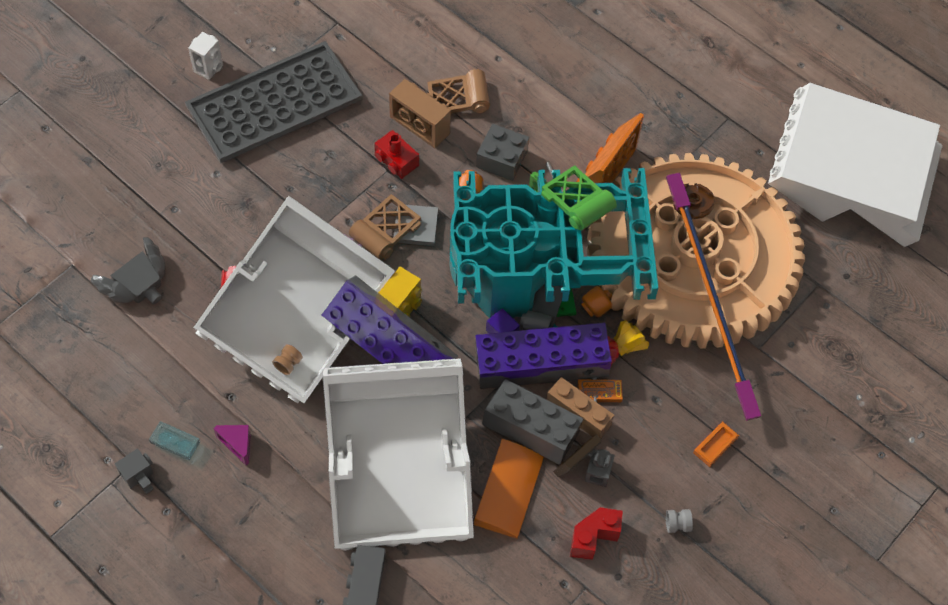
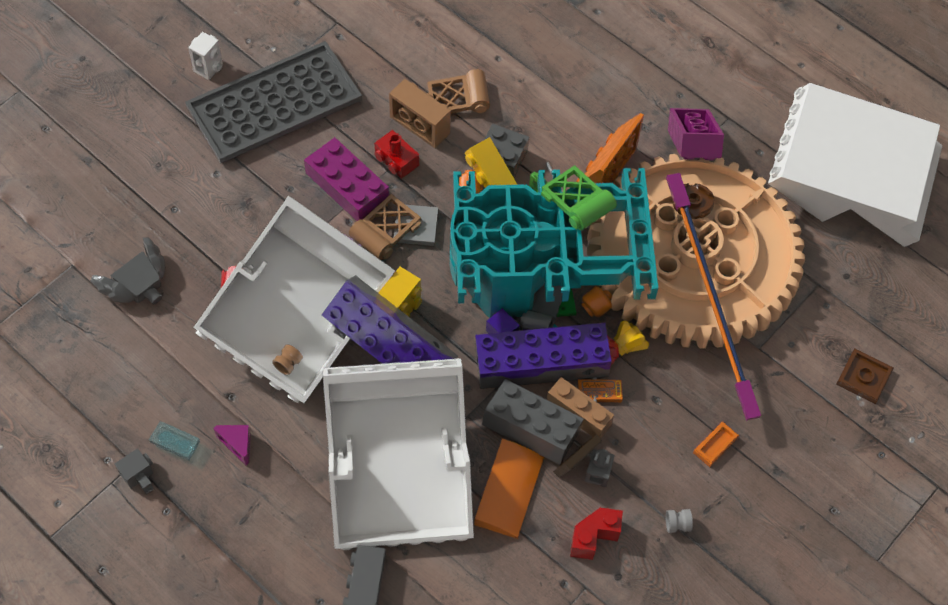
(346, 179): none -> magenta brick
(488, 164): none -> yellow brick
(695, 133): none -> magenta brick
(865, 376): none -> reddish brown tile

